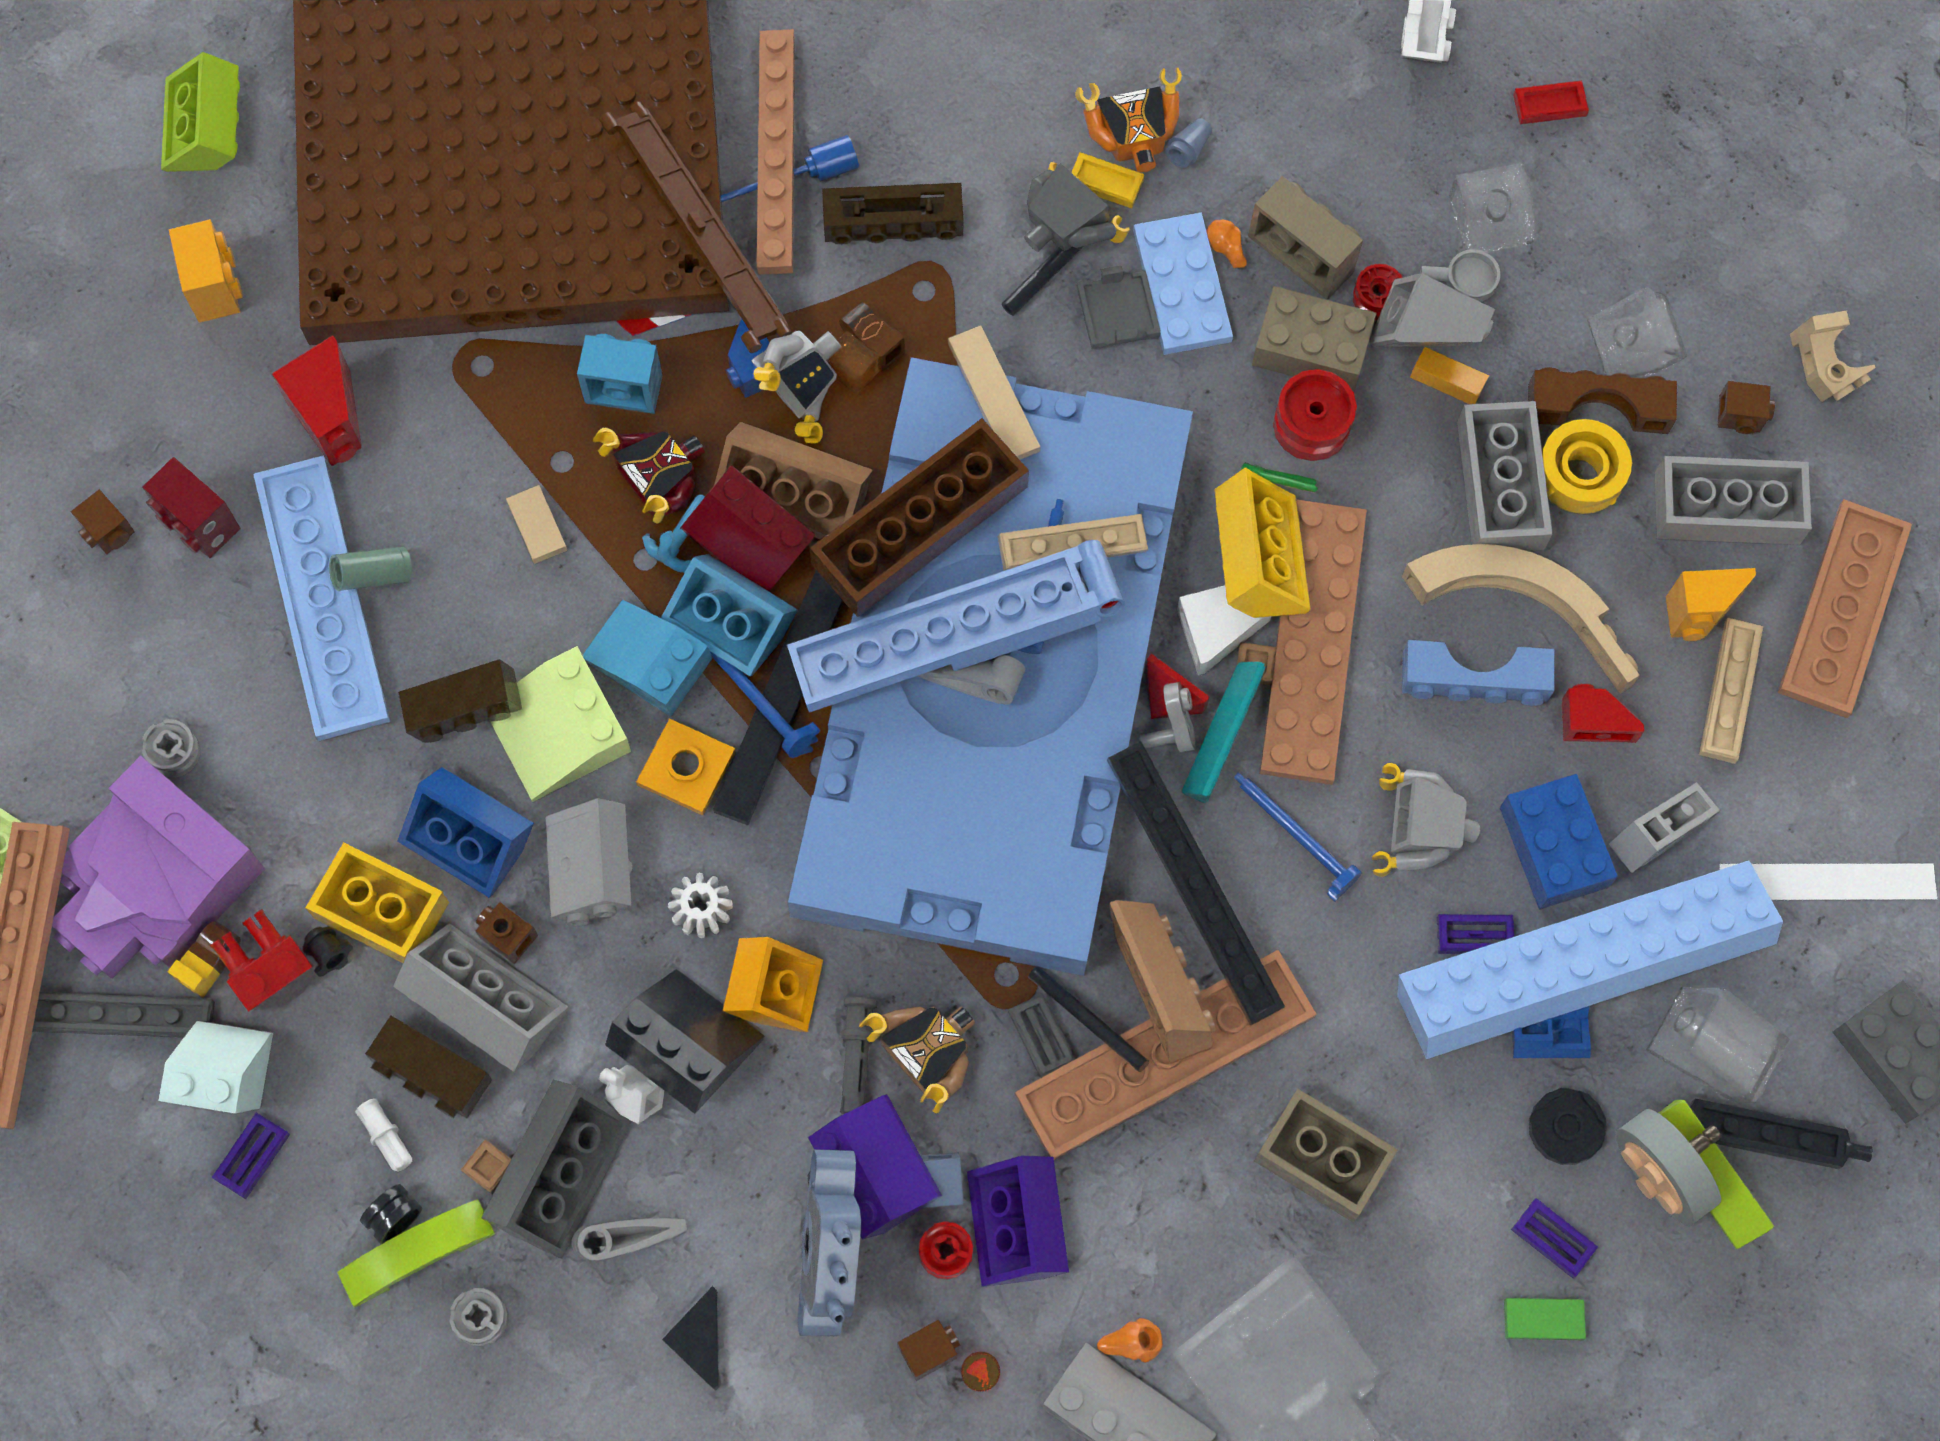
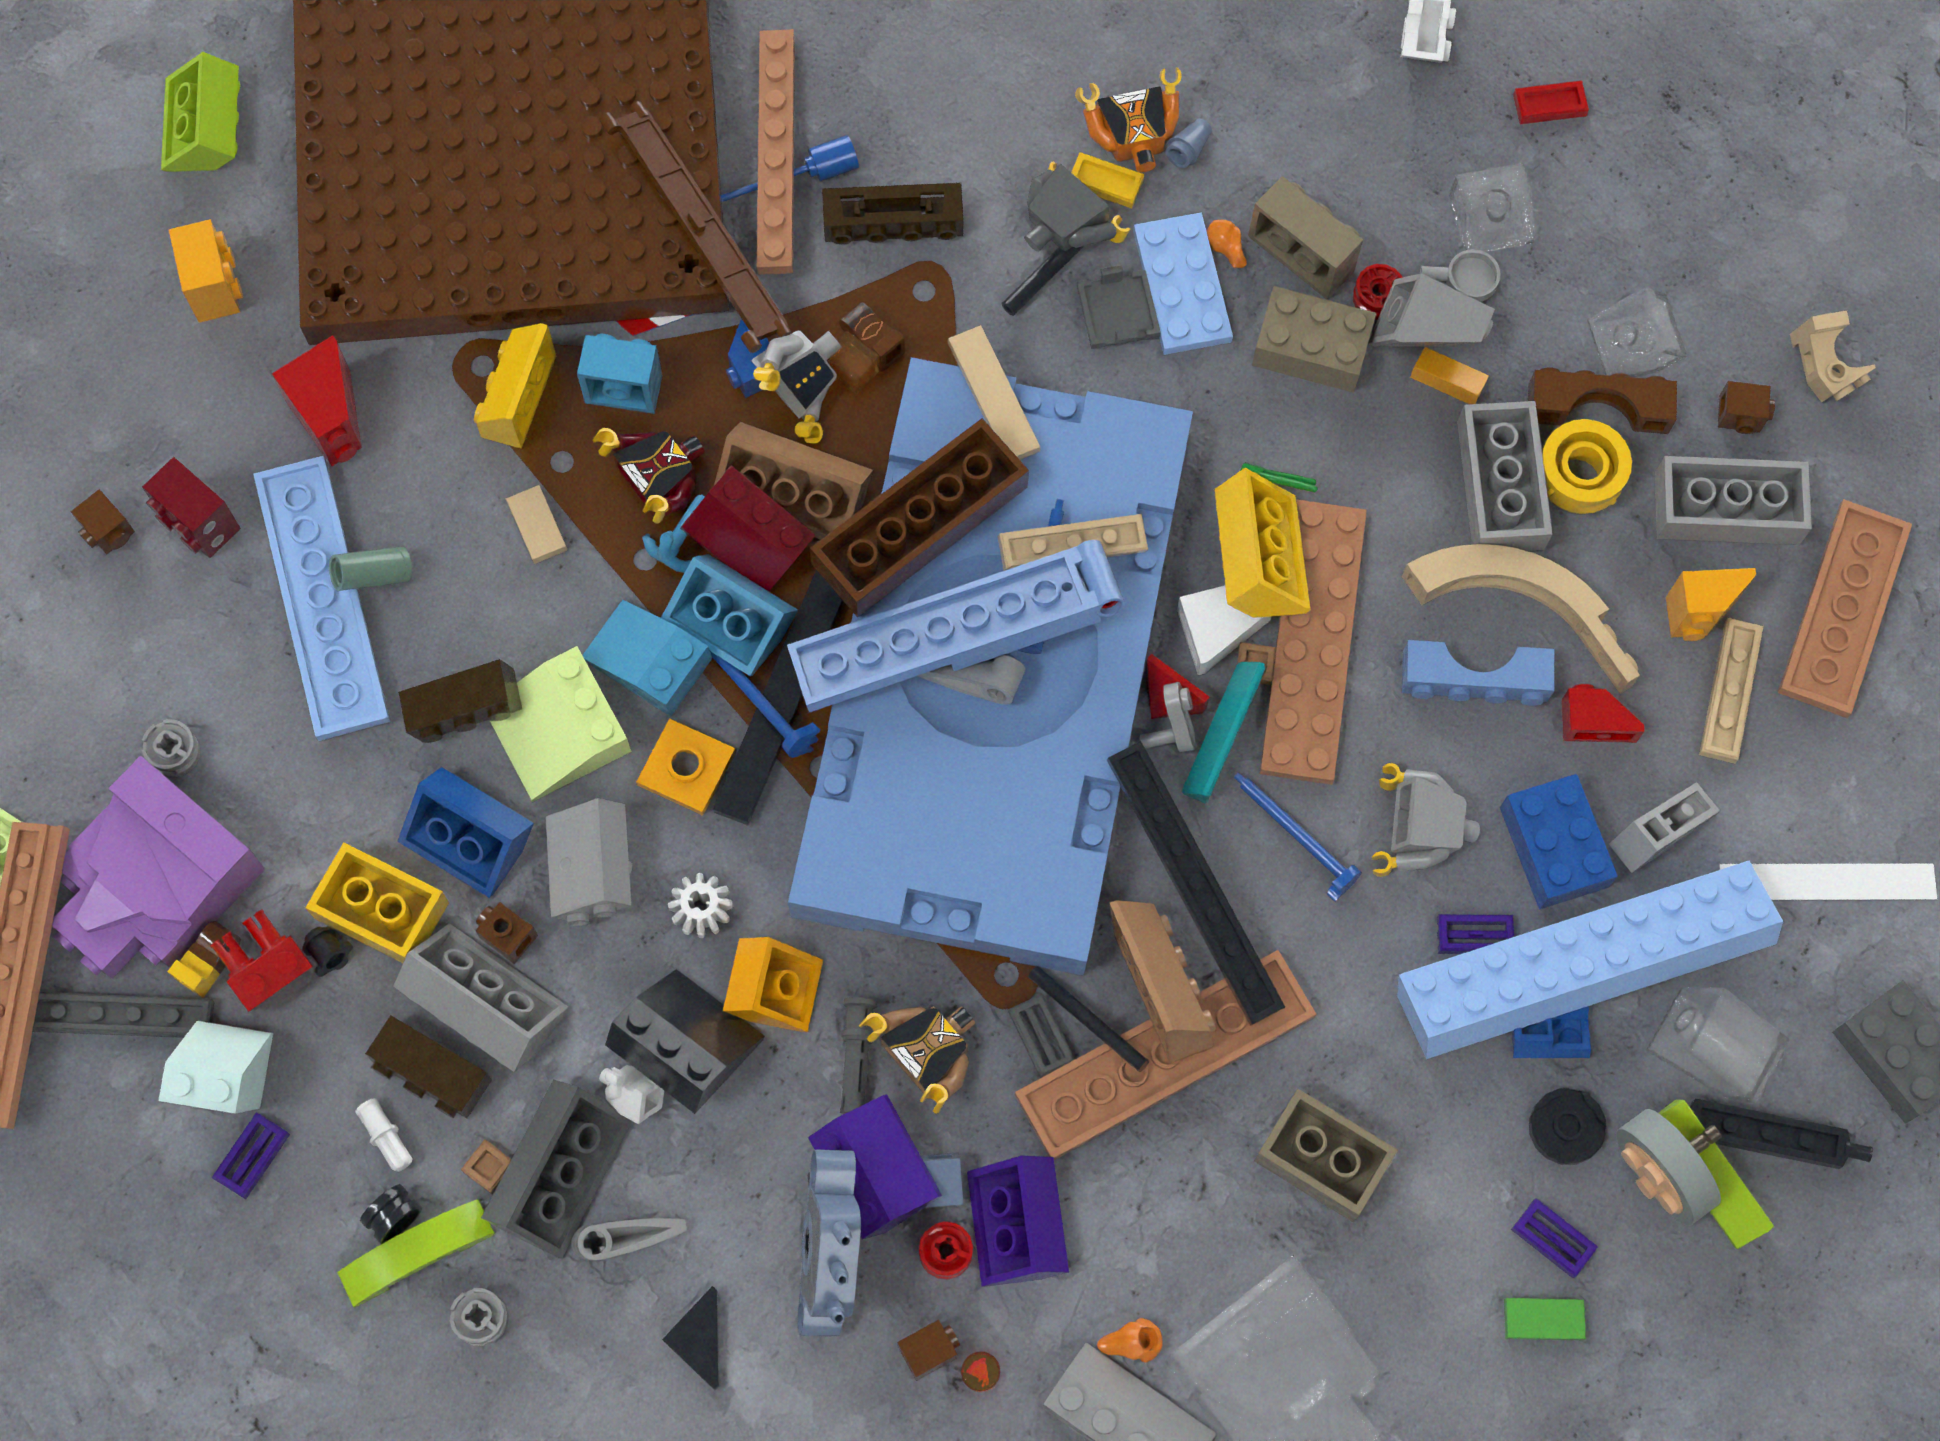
(516, 385): none -> yellow slope
(1314, 415): red wheel -> none

